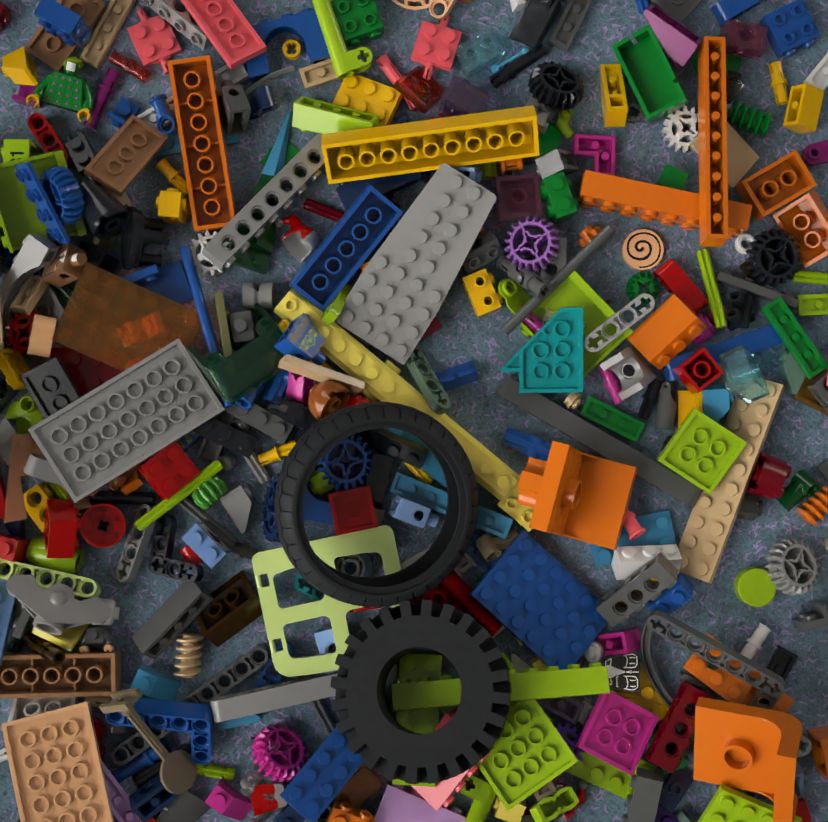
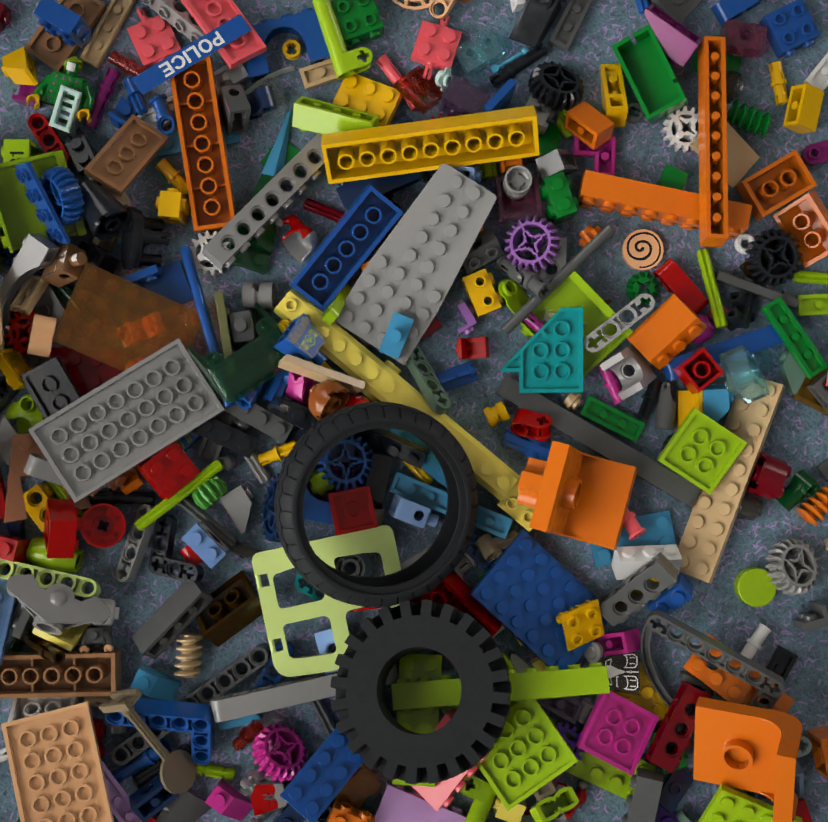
(54, 121): none -> light aqua slope
(135, 96): none -> blue axle
(191, 54): none -> blue sticker
(247, 735): none -> clear red pin
(396, 335): none -> dark azure tile
(443, 78): none -> light aqua plate
(467, 314): none -> medium lavender bracket
(472, 348): none -> red bracket
(496, 414): none -> yellow wheel
(502, 97): none -> blue tile
(517, 182): none -> light grey wheel
(530, 423): none -> red piece
(581, 624): none -> yellow hinge
(589, 125): none -> orange brick

